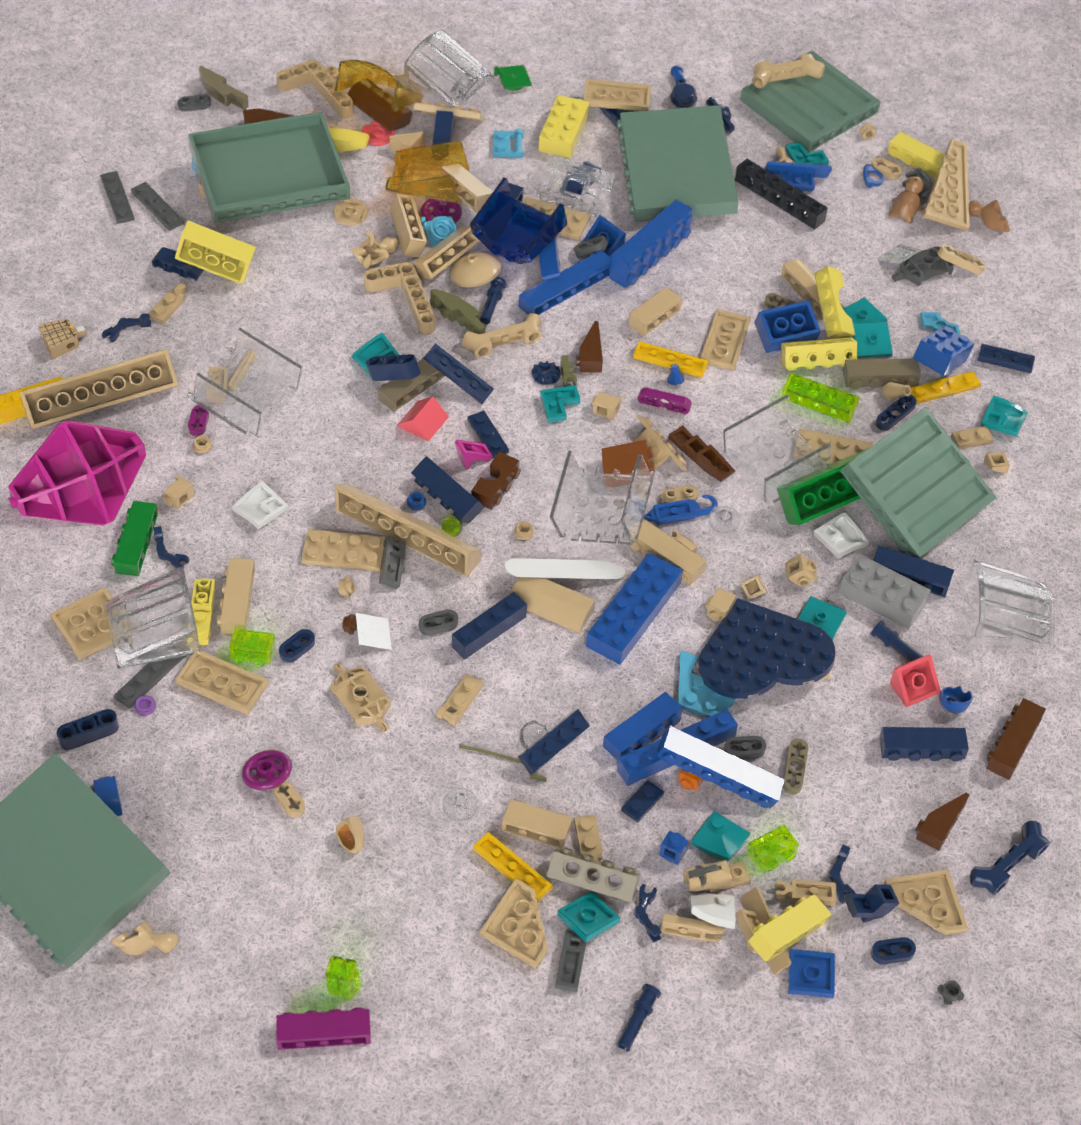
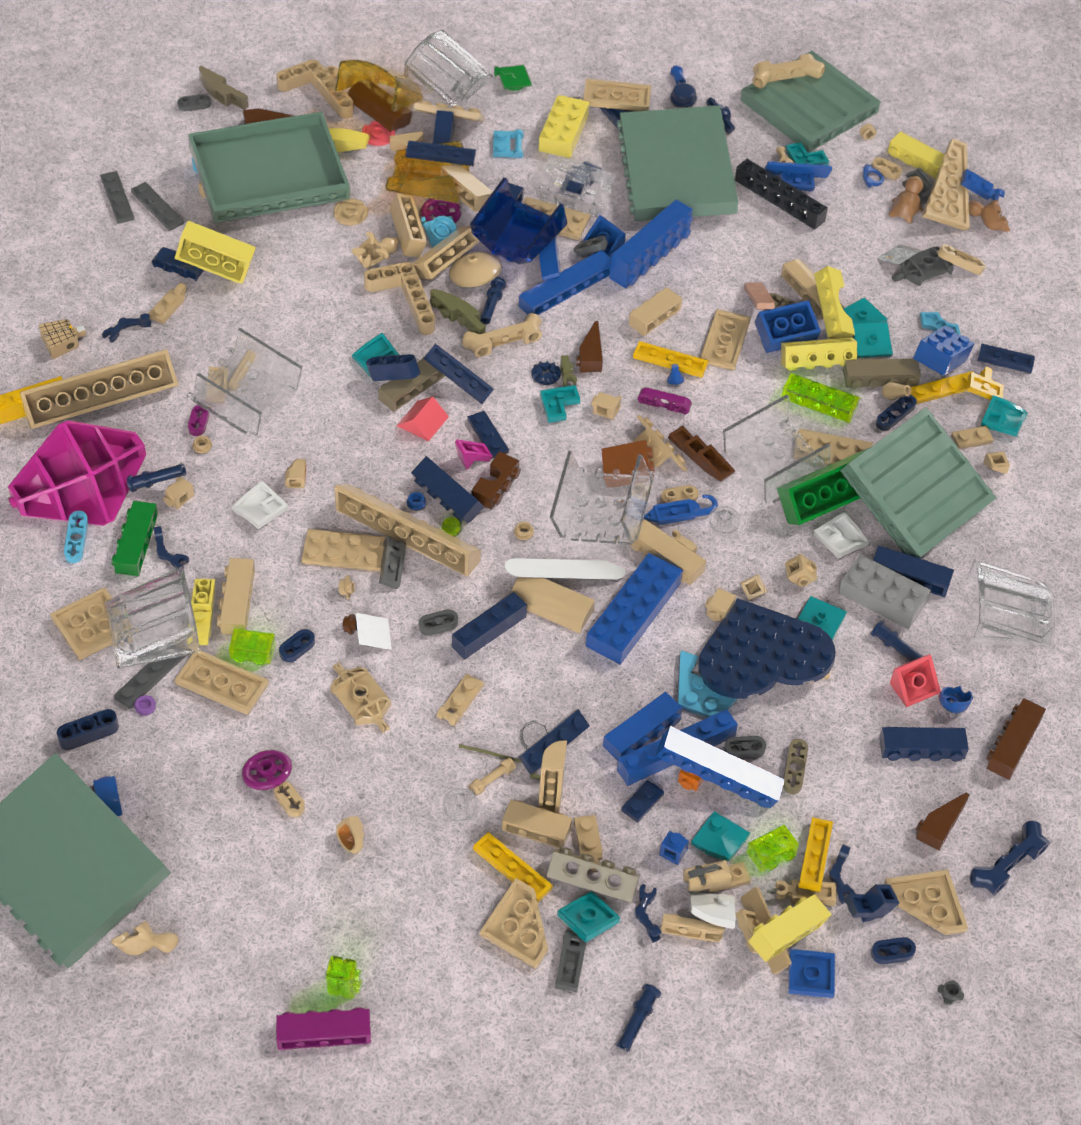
(73, 529): none -> medium azure beam
(148, 478): none -> dark blue pin
(296, 474): none -> tan rock
(440, 153): none -> dark blue plate
(506, 766): none -> tan bar
(552, 776): none -> tan brick
(759, 295): none -> nougat tile
(816, 854): none -> yellow plate
(980, 186): none -> blue plate
(983, 384): none -> yellow hinge

